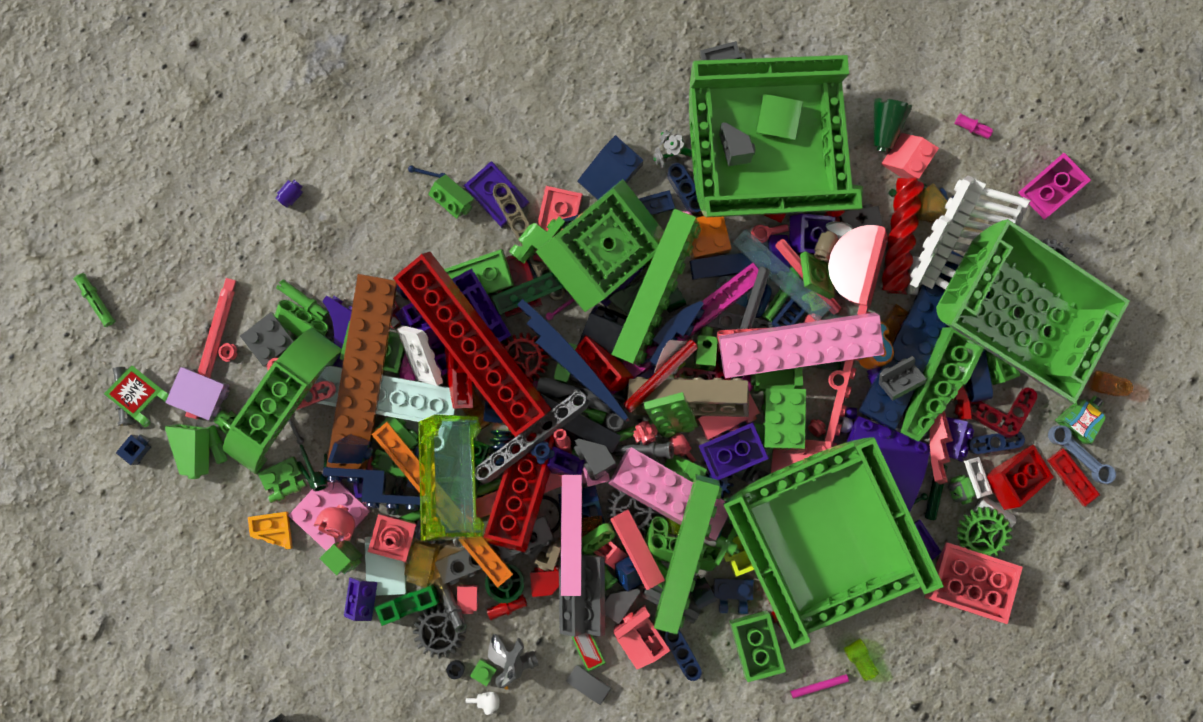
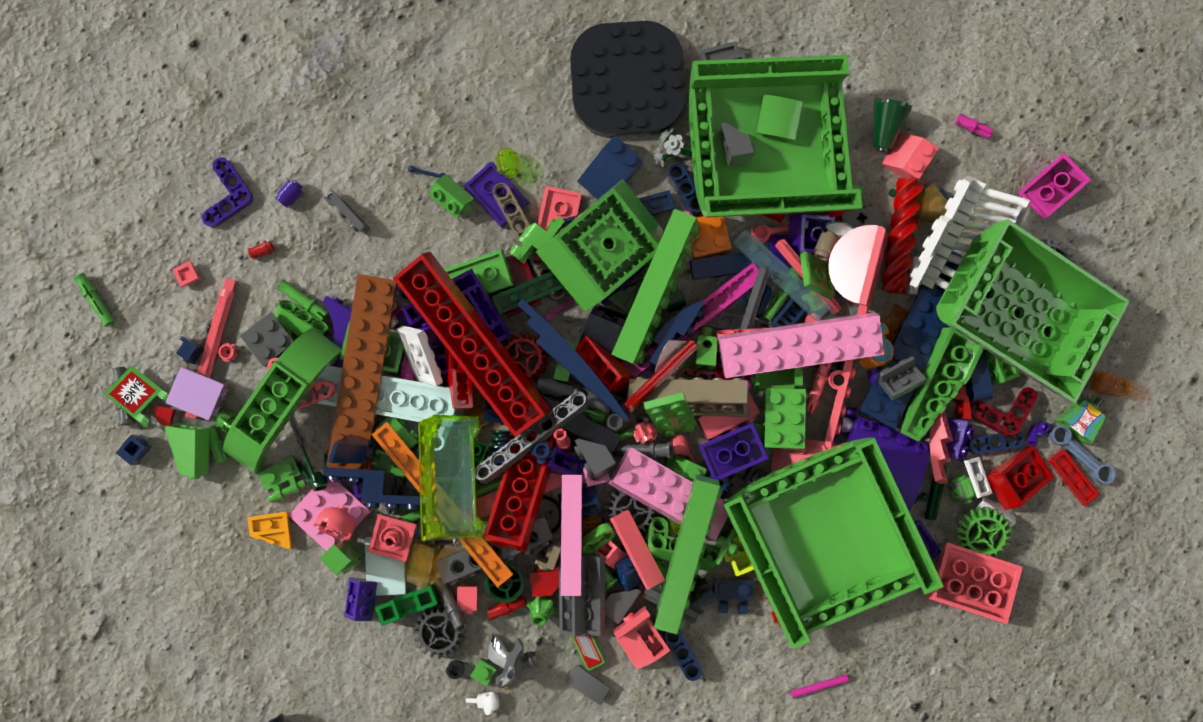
(164, 415): none -> red tile
(186, 274): none -> coral plate
(189, 350): none -> dark blue panel
(235, 193): none -> dark purple beam
(260, 250): none -> red pin
(345, 210): none -> dark grey hinge
(507, 162): none -> clear neon green head
(541, 610): none -> bright green rock
(627, 78): none -> black plate
(757, 646): bright green brick -> none
(817, 427): coral plate -> none
(821, 377): none -> coral pin
(858, 654): clear neon green piece -> none
(1037, 431): none -> dark purple arm

